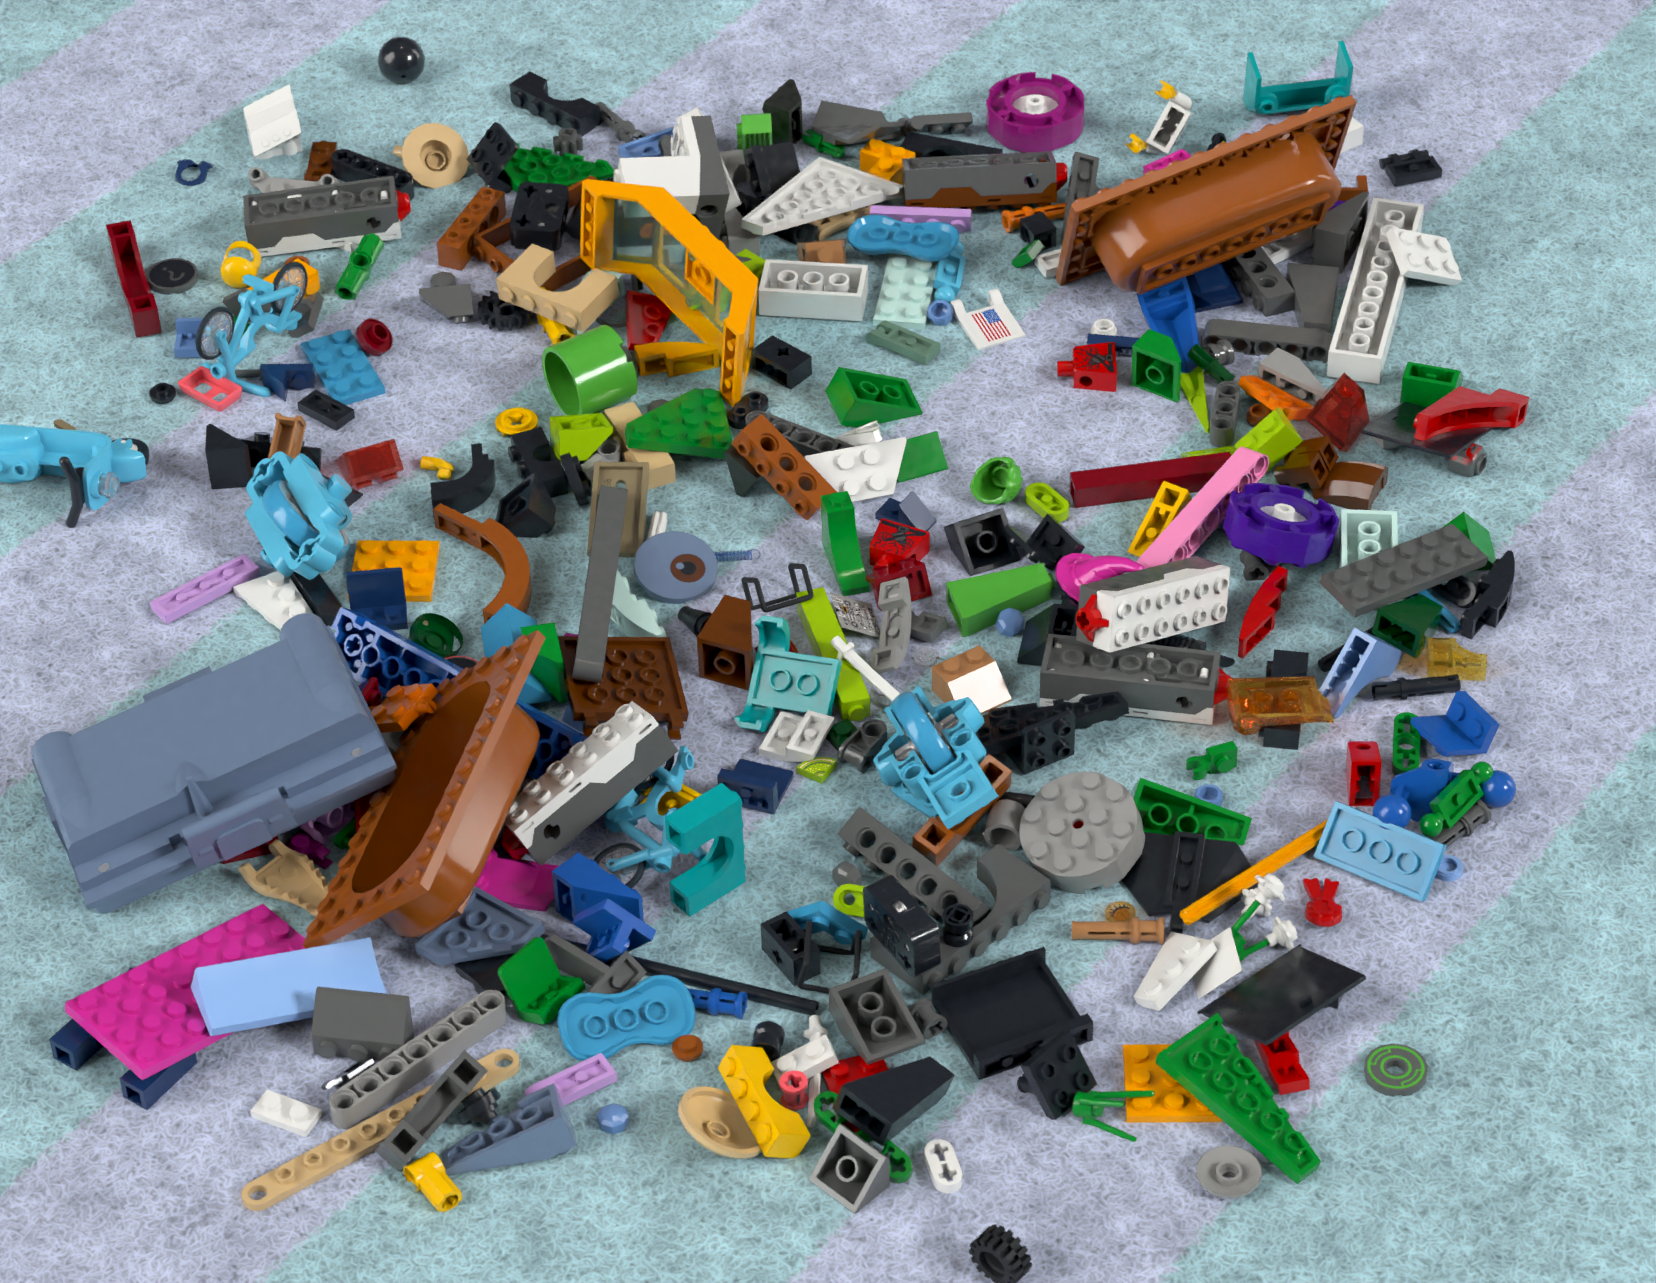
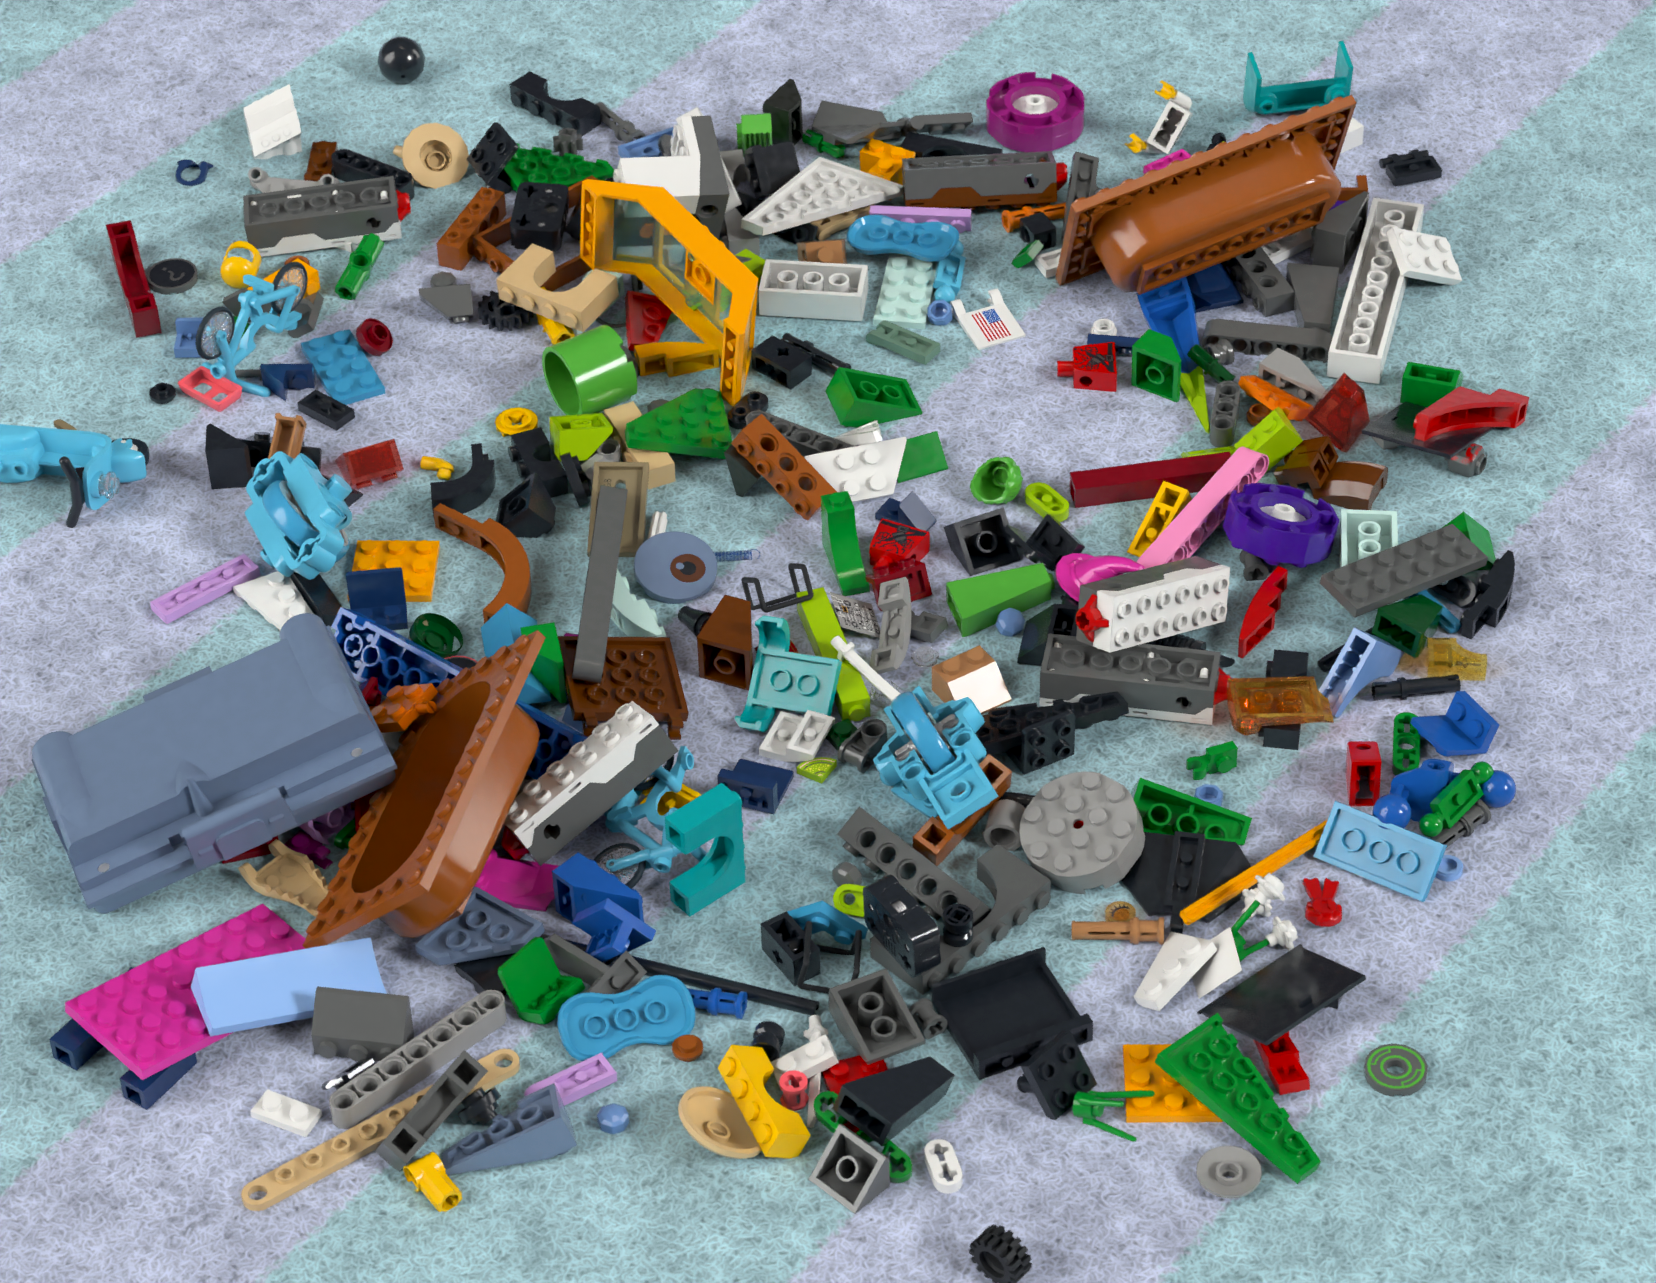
(819, 357): none -> black pin

